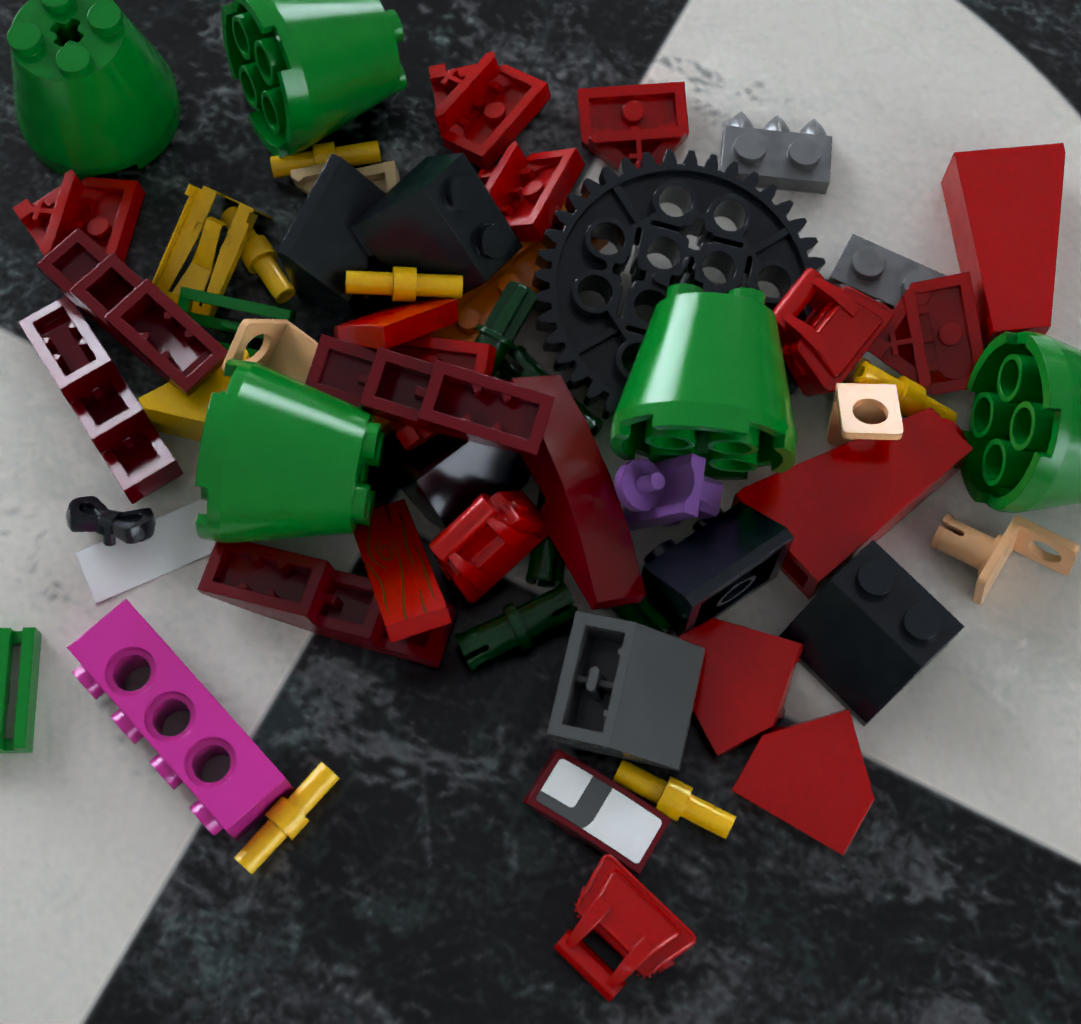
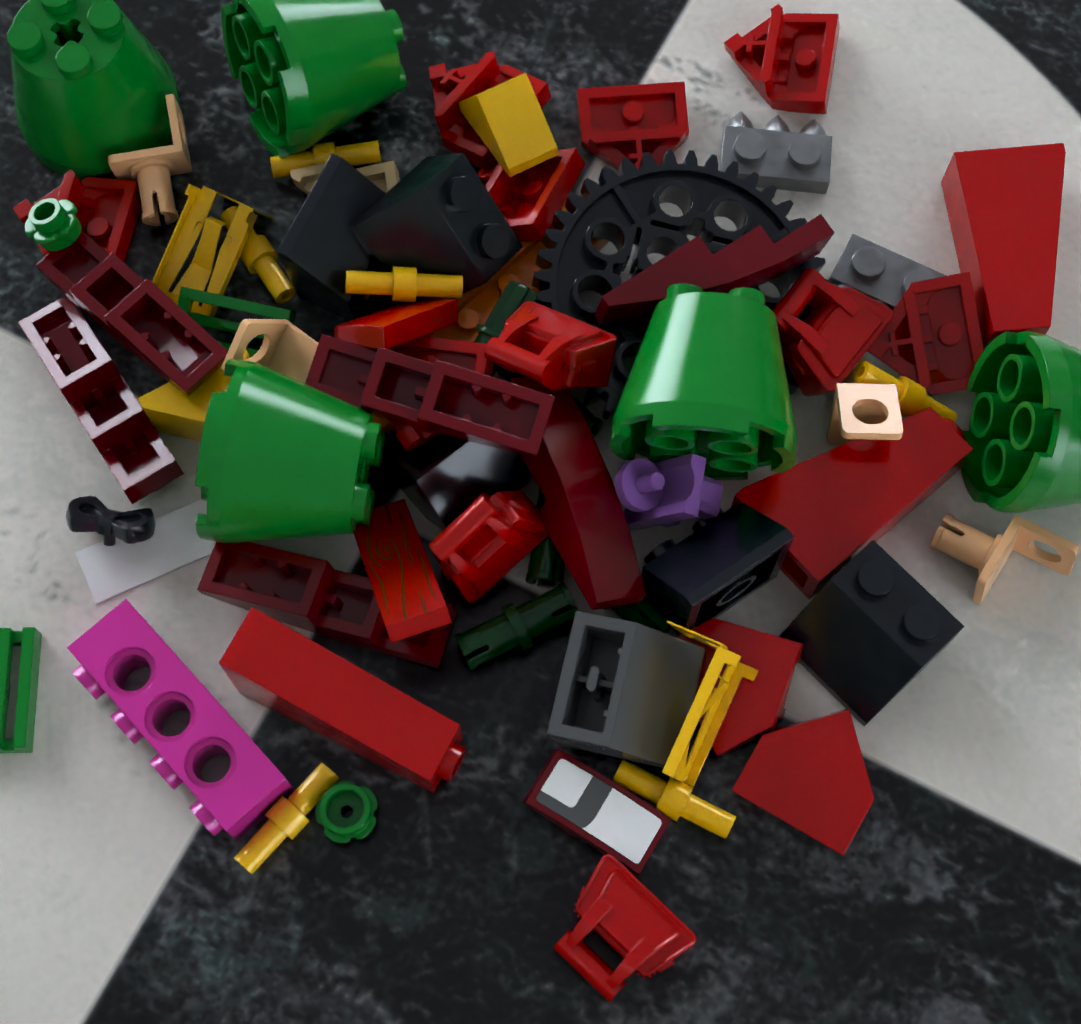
(53, 224): none -> green plate
(155, 167): none -> light nougat bracket
(335, 799): none -> green plate
(341, 701): none -> red slope
(511, 124): none -> yellow slope
(553, 348): none -> red piece
(715, 705): none -> yellow piece
(743, 263): none -> dark red slope
(789, 59): none -> red slope

